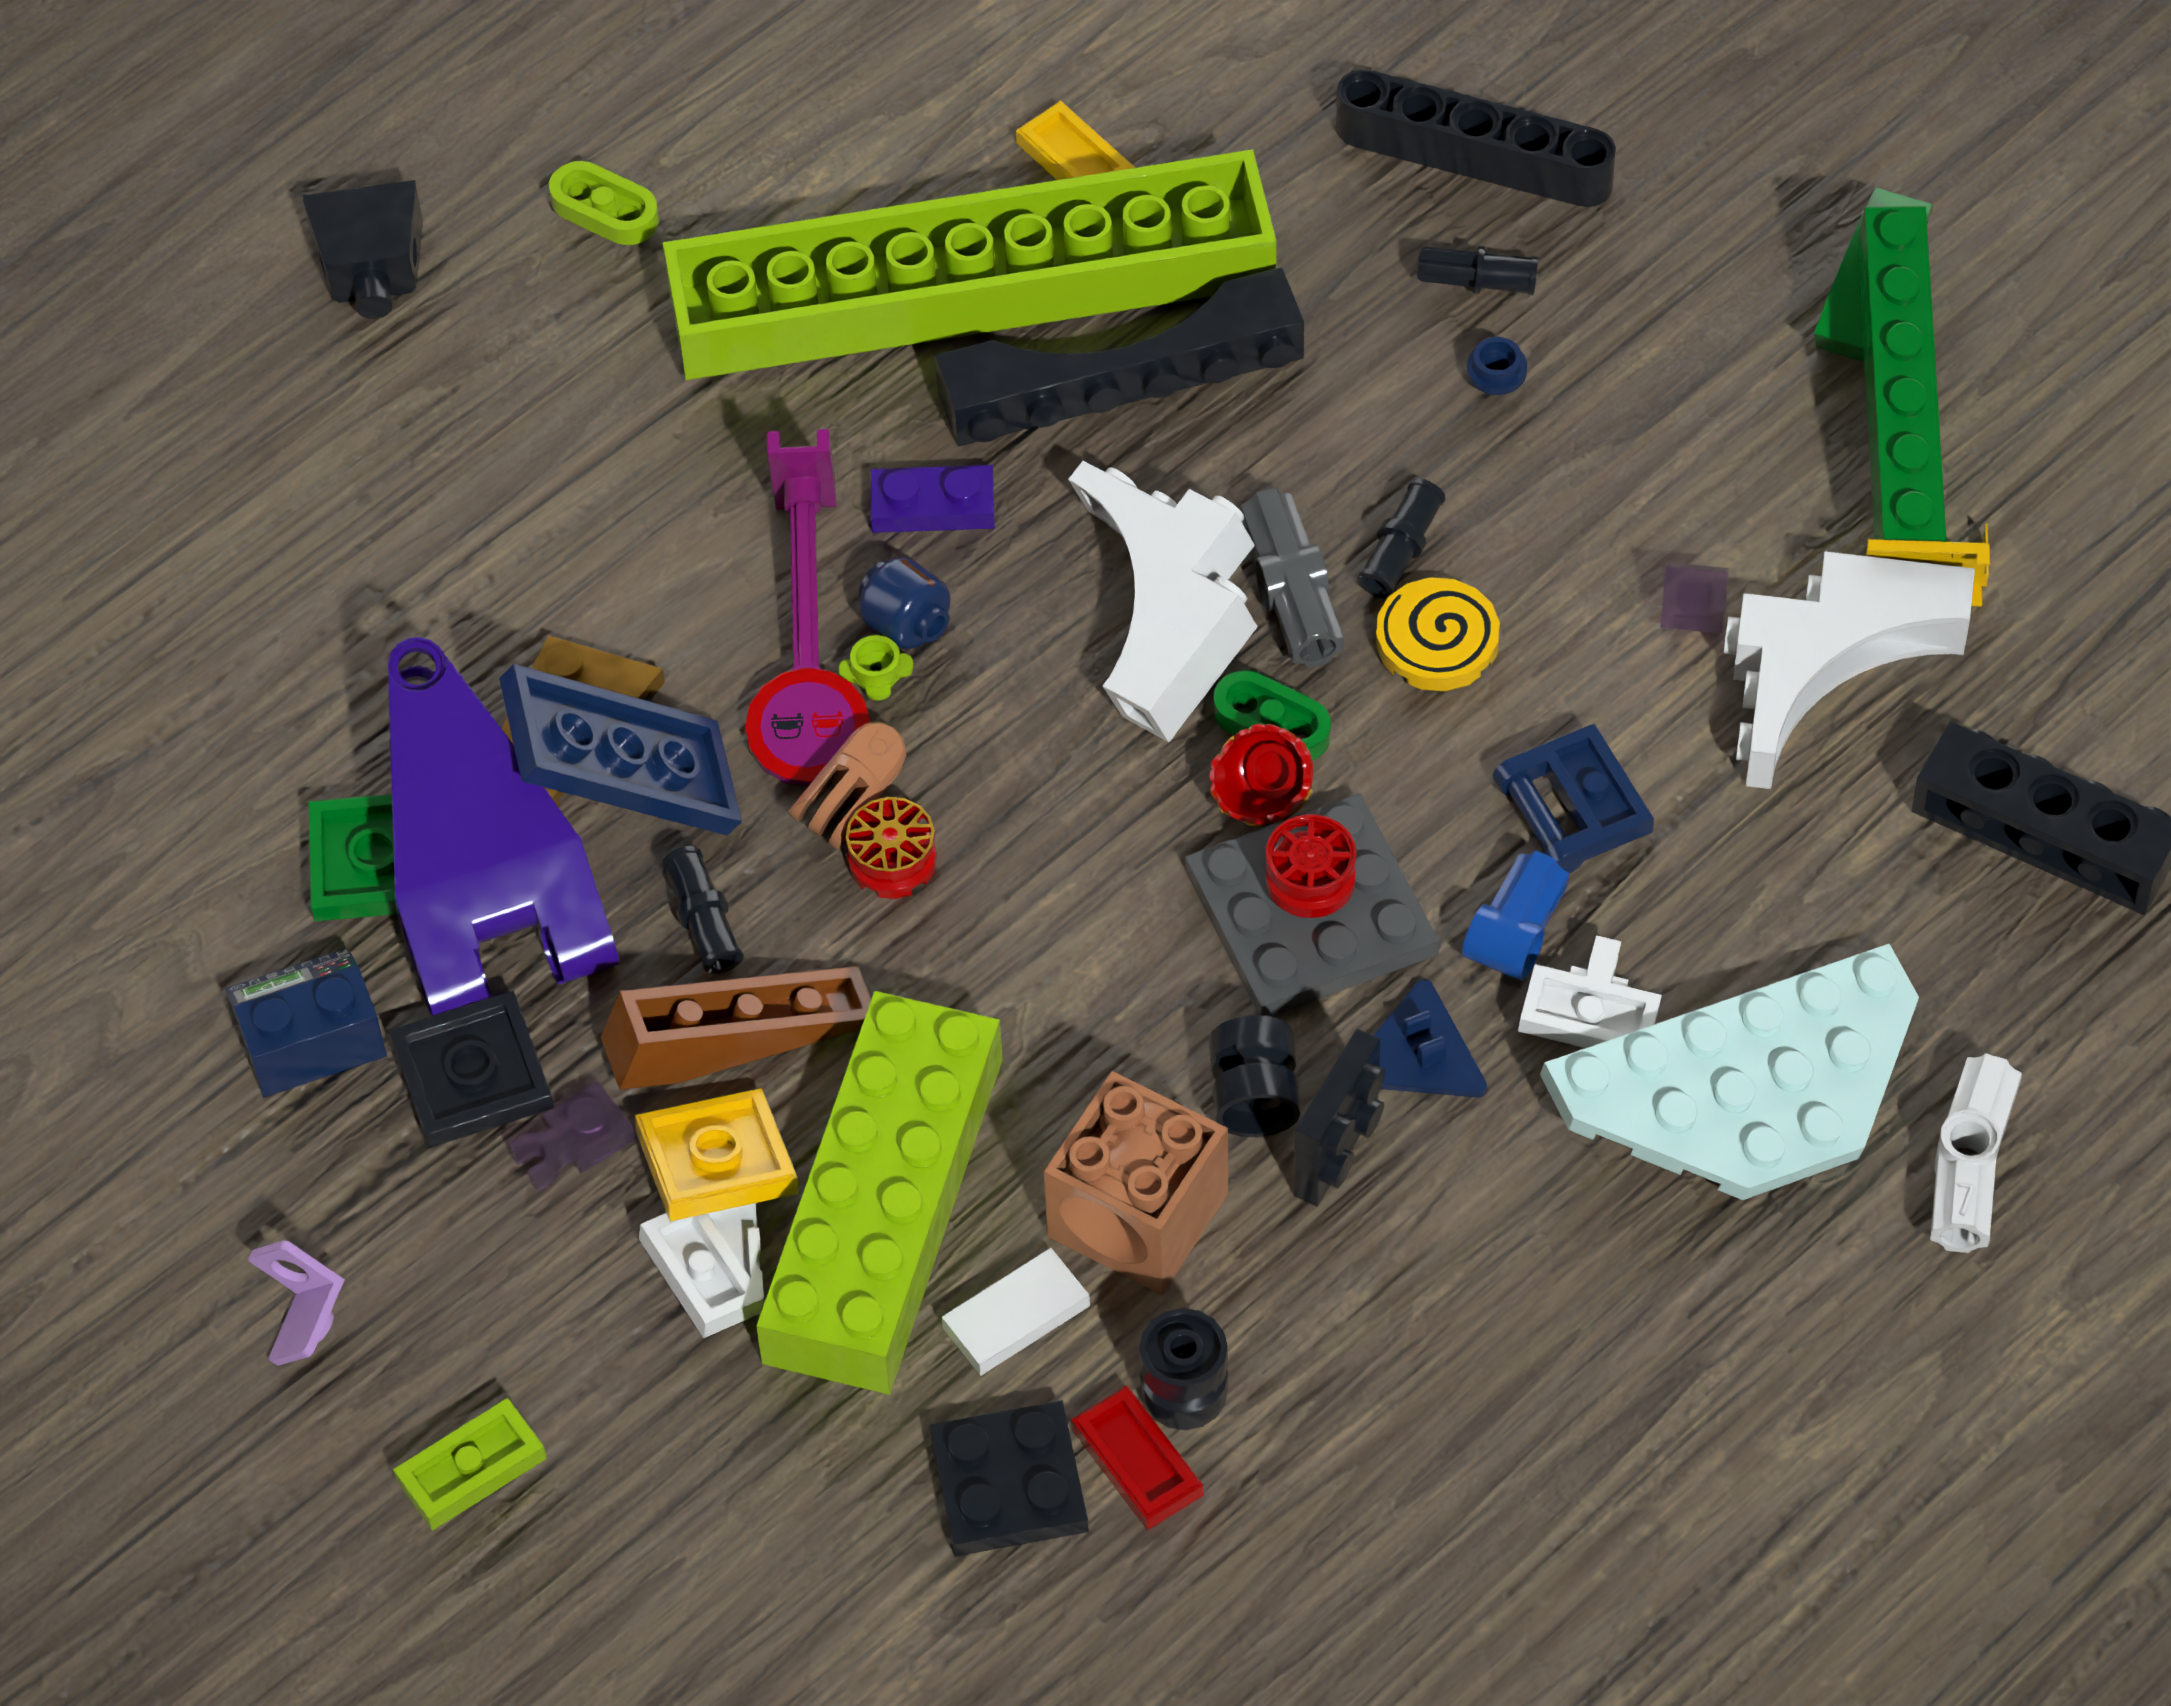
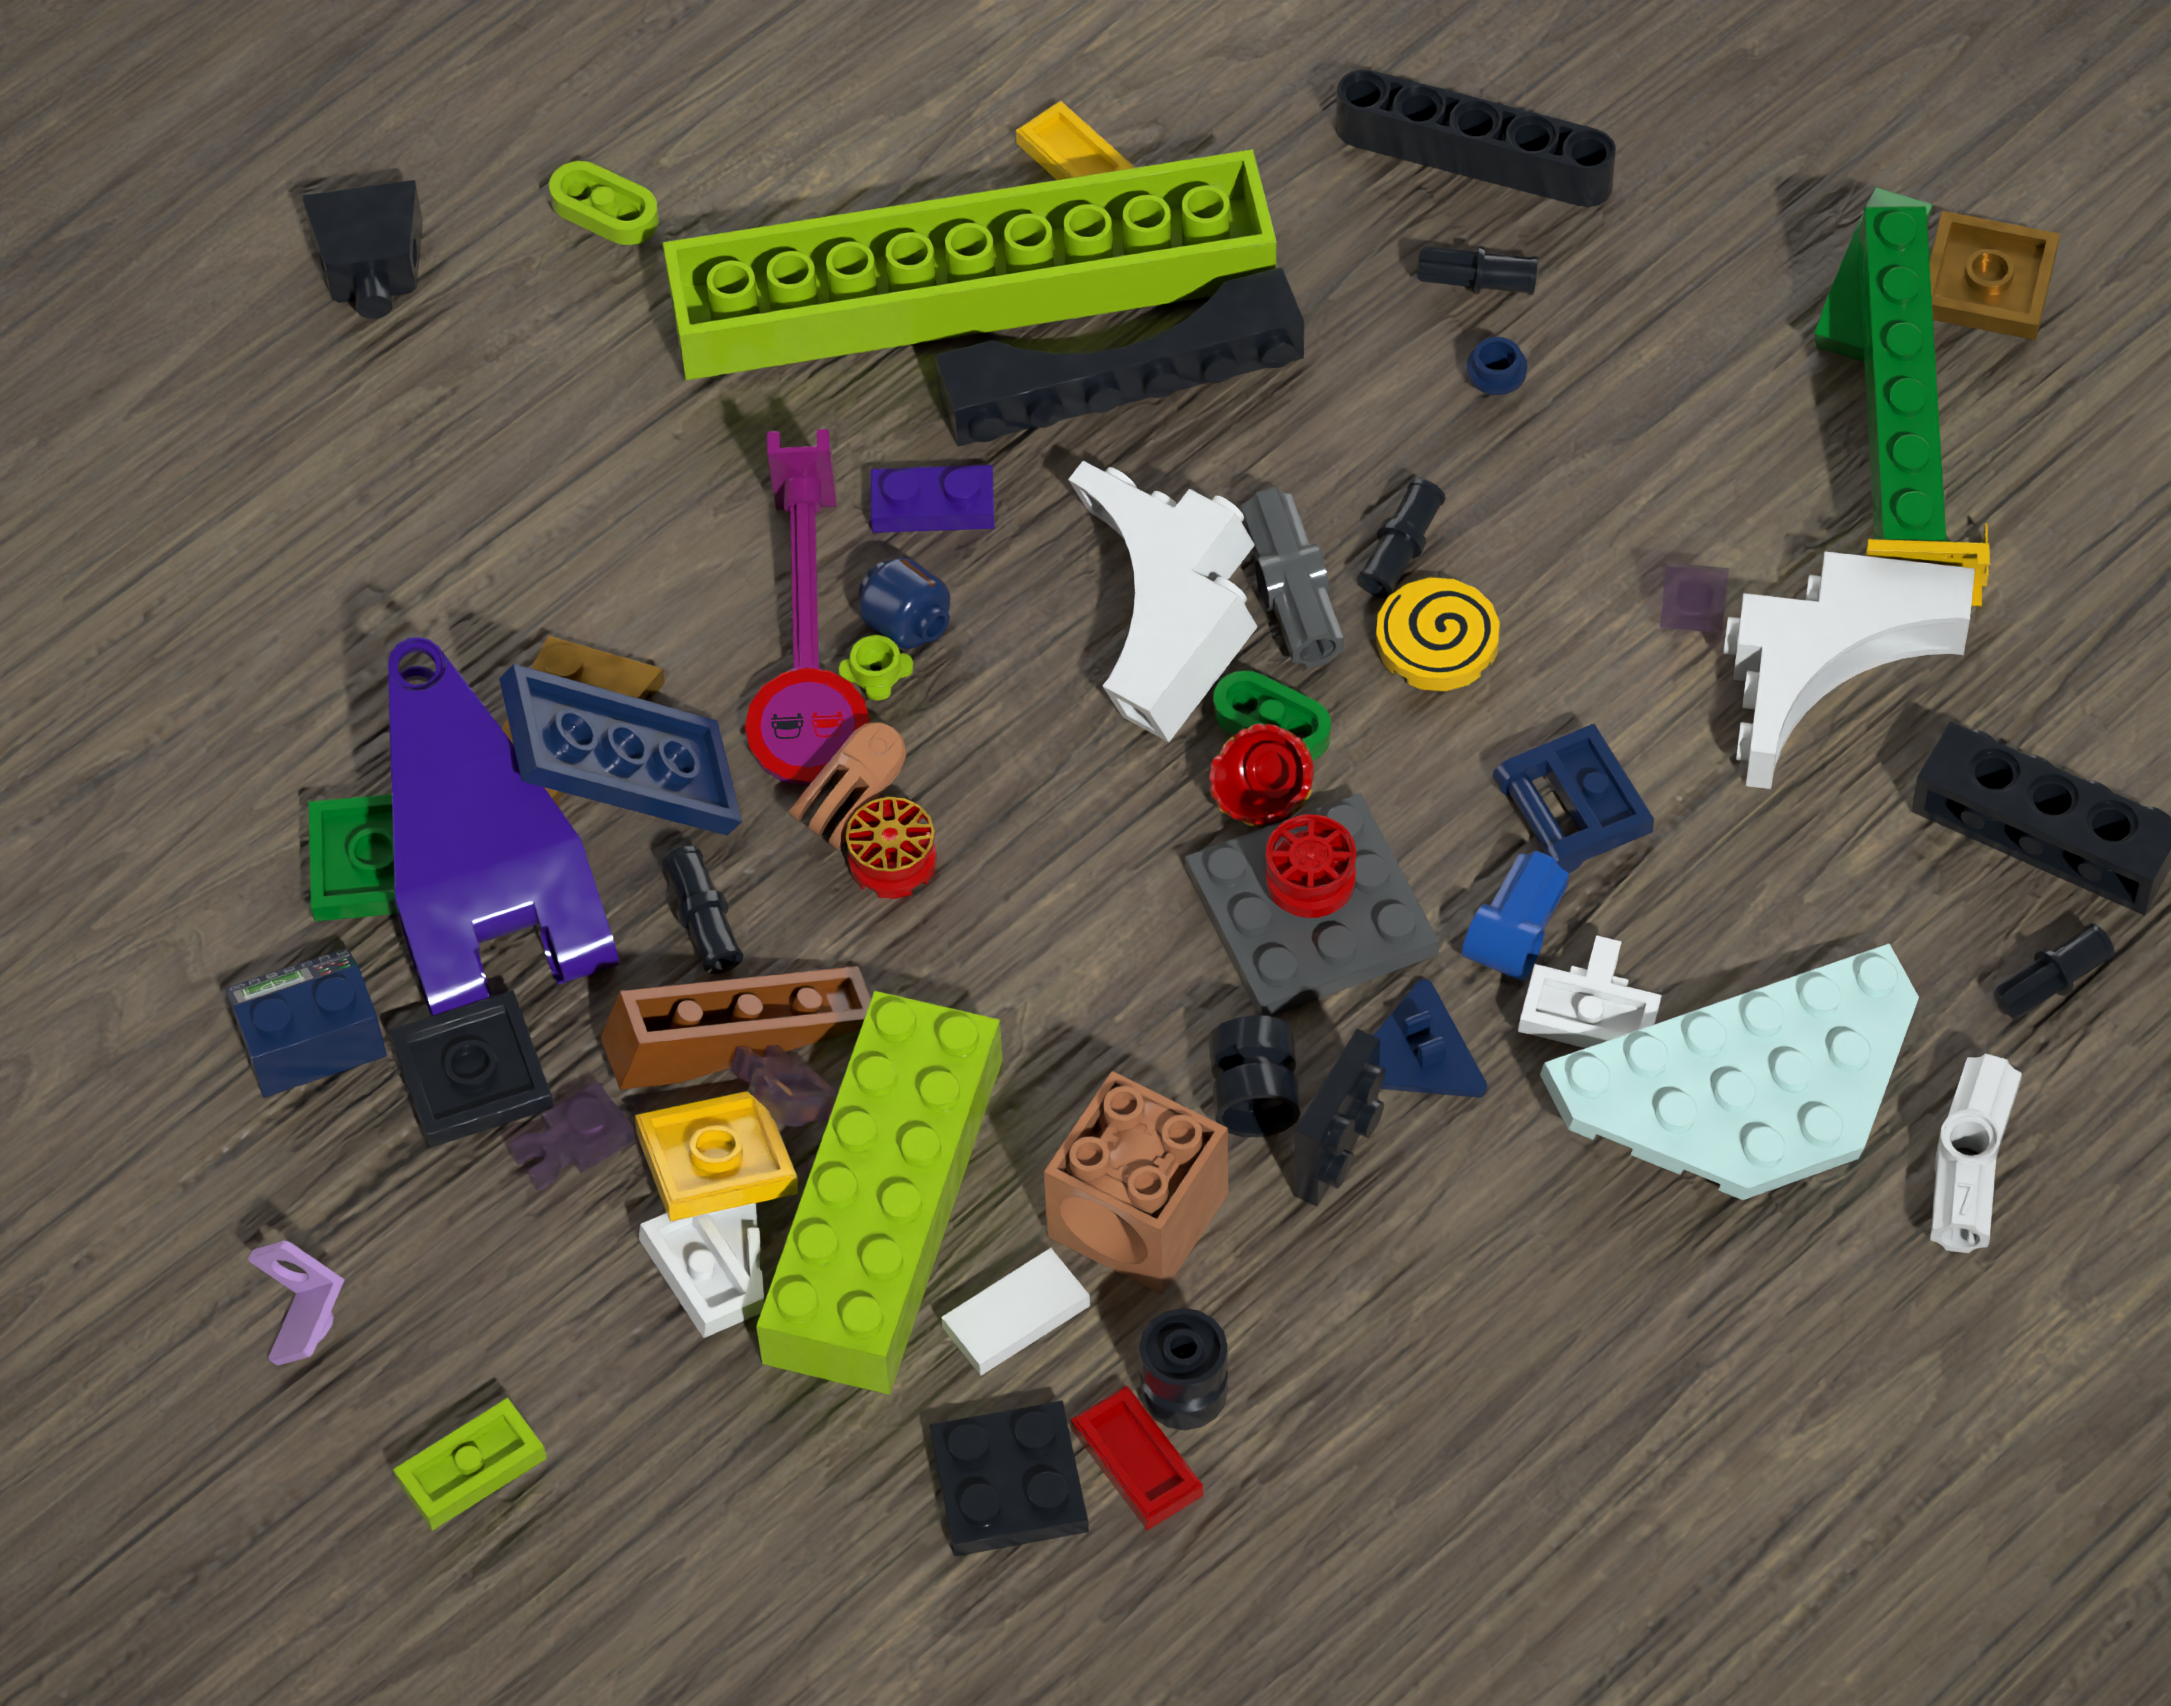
(786, 1091): none -> plate
(1991, 274): none -> pearl gold plate
(2054, 971): none -> black axle

